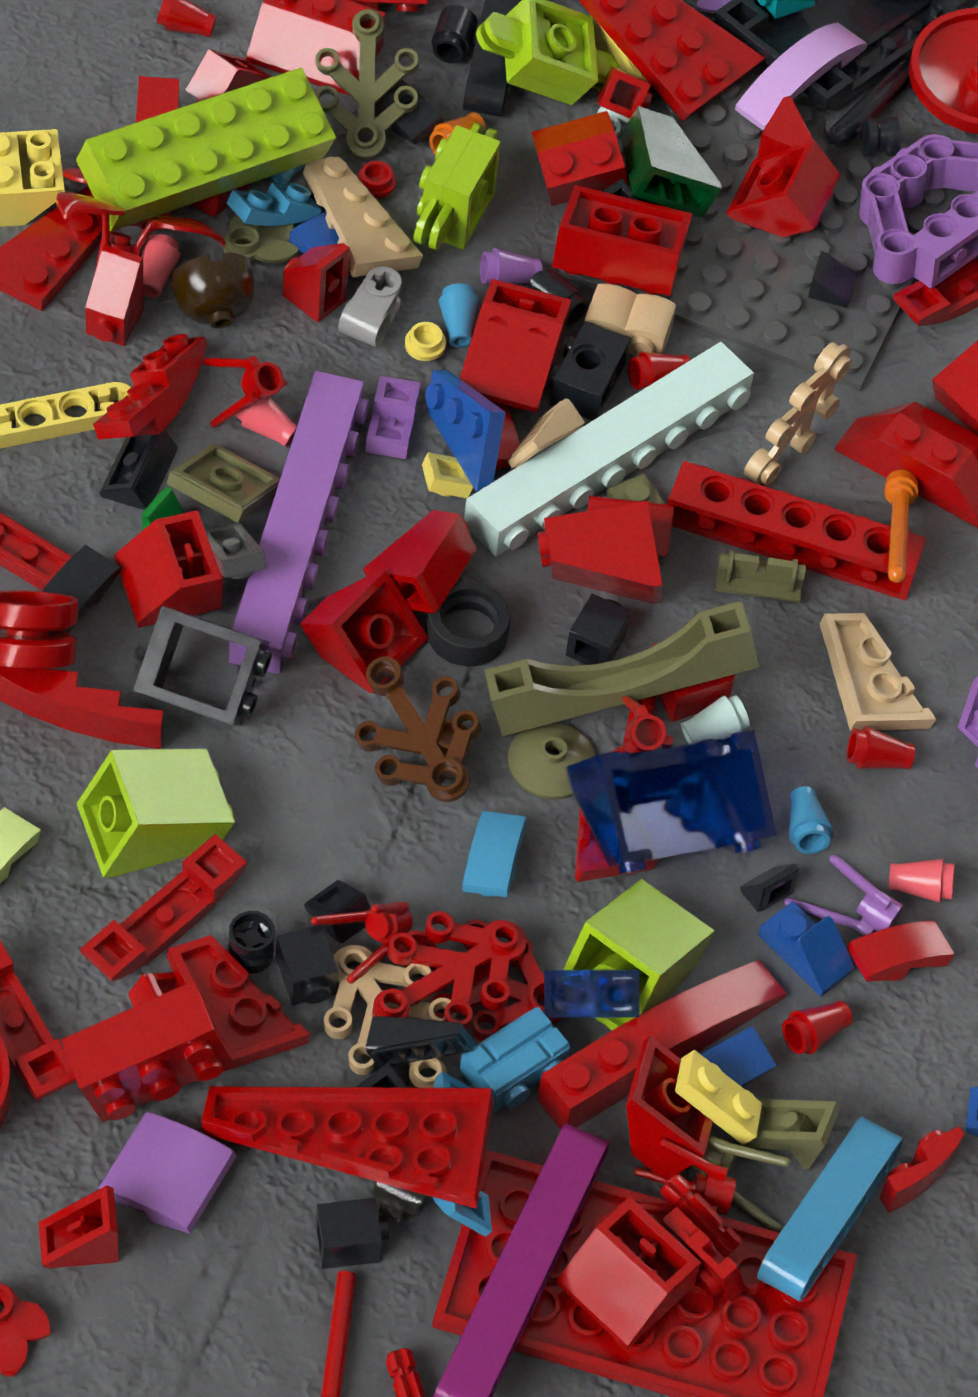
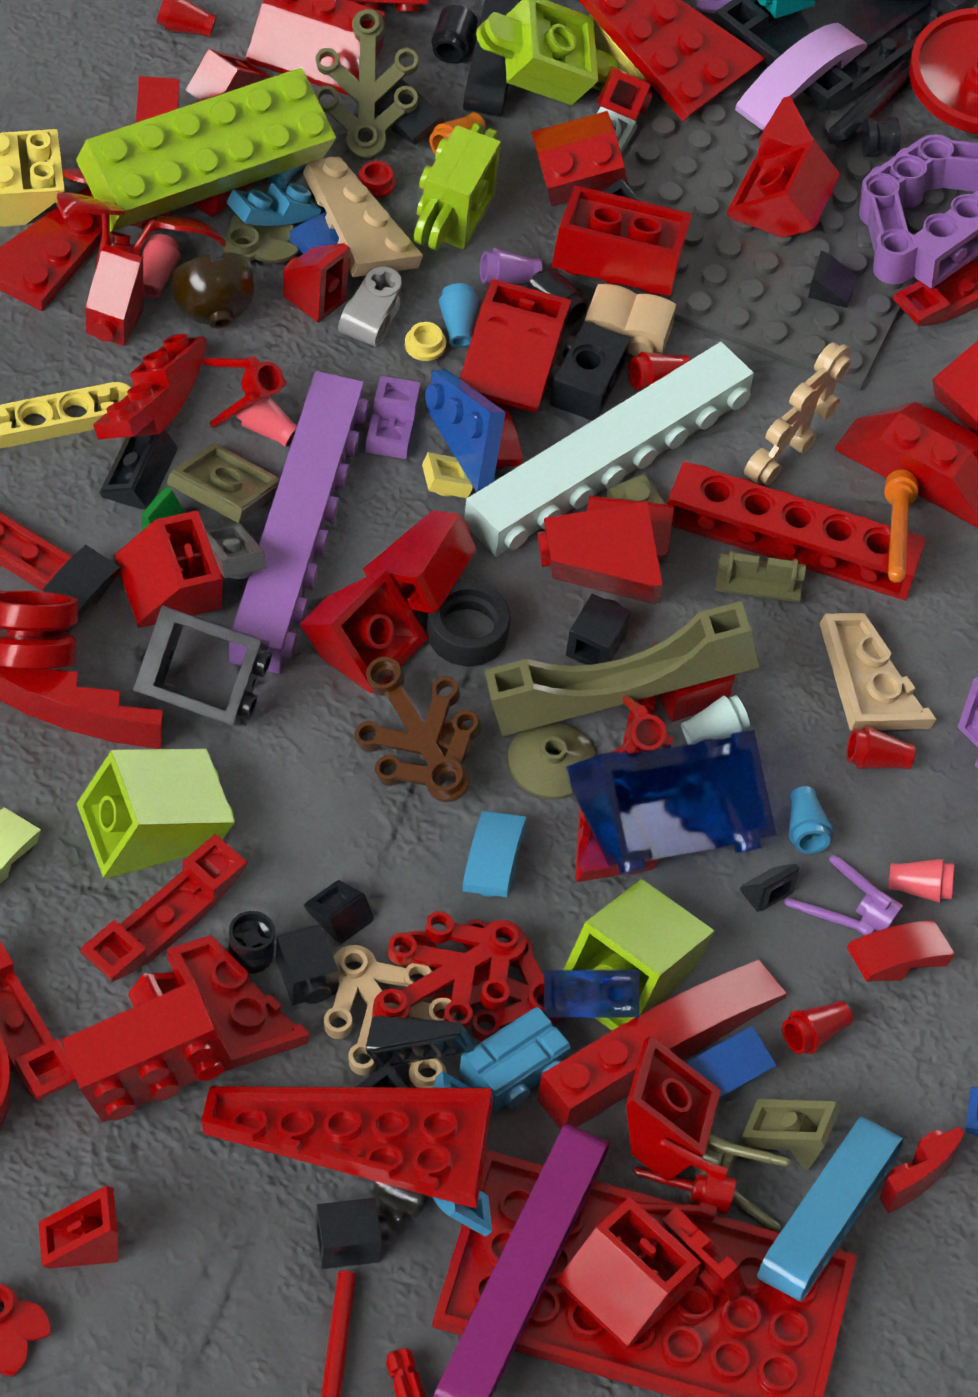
(168, 1172): medium lavender slope -> none
(381, 924): red plant -> none
(550, 429): tan slope -> none
(666, 164): dark green slope -> none
(701, 1214): red axle -> none
(718, 1097): light yellow plate -> none
(808, 948): blue slope -> none

